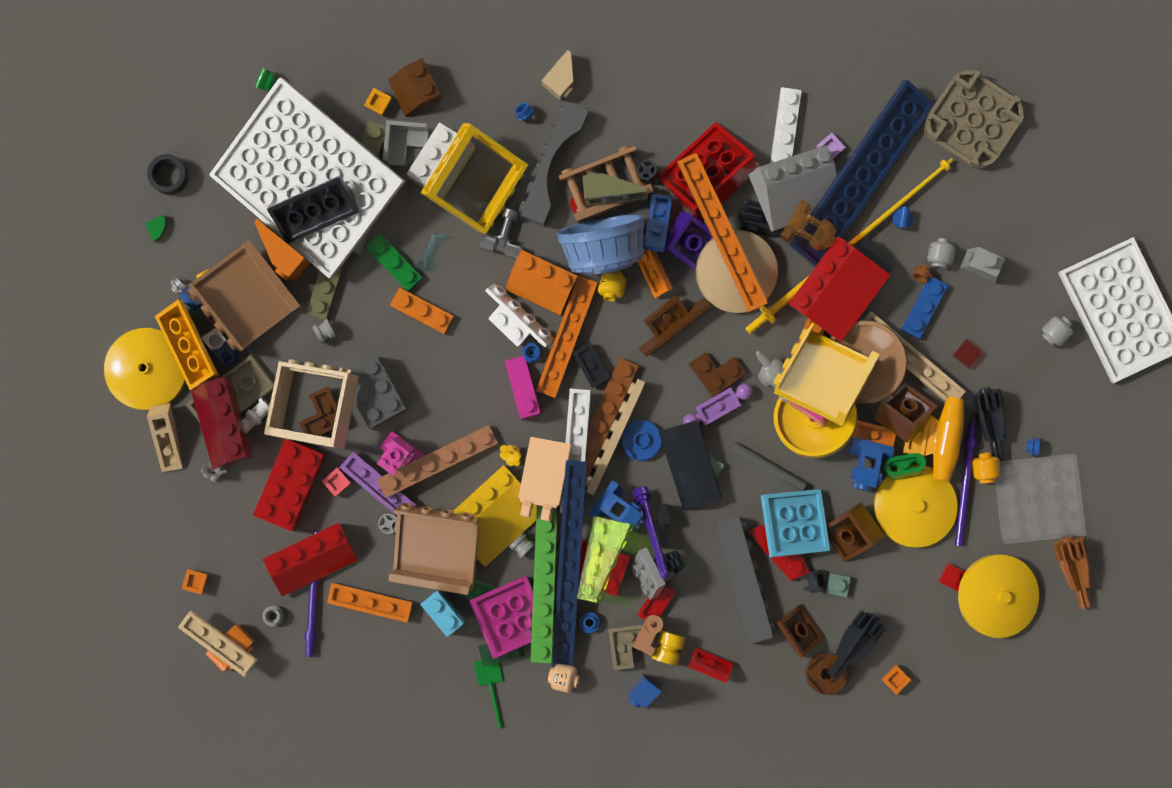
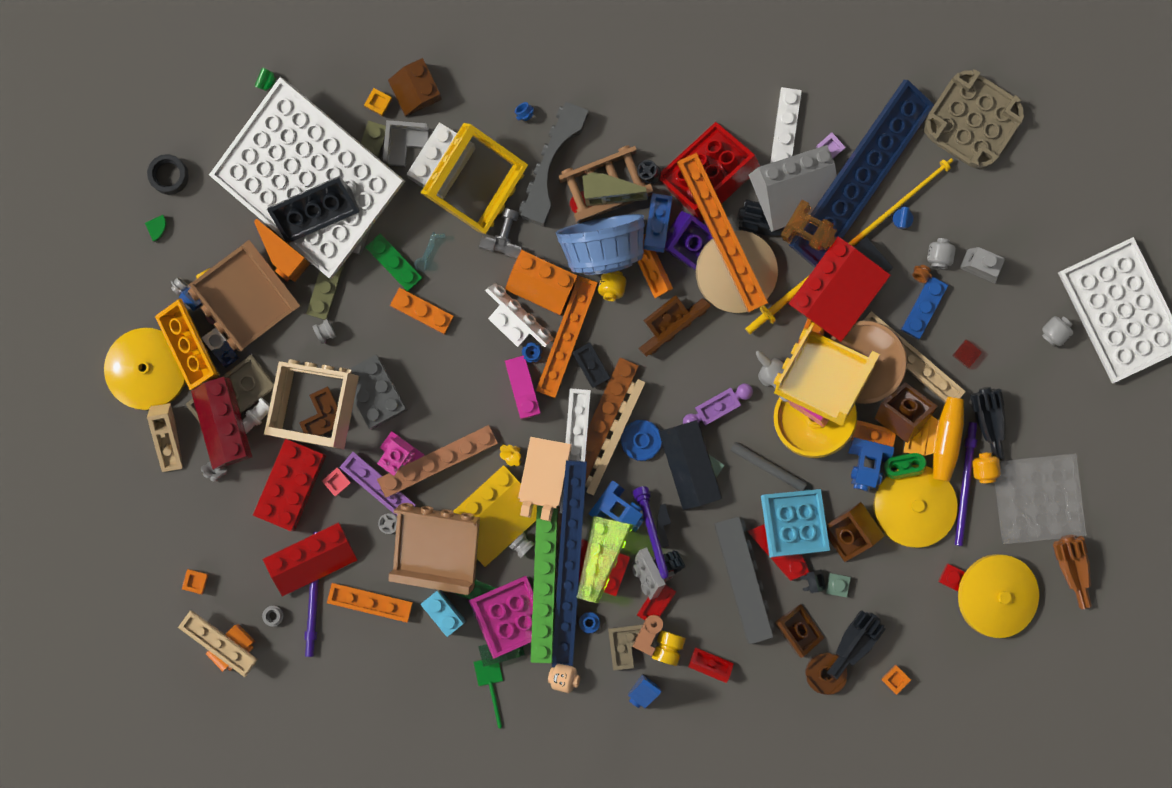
(560, 78): tan slope -> none
(715, 378): reddish brown plate -> none
(1033, 446): blue plate -> none

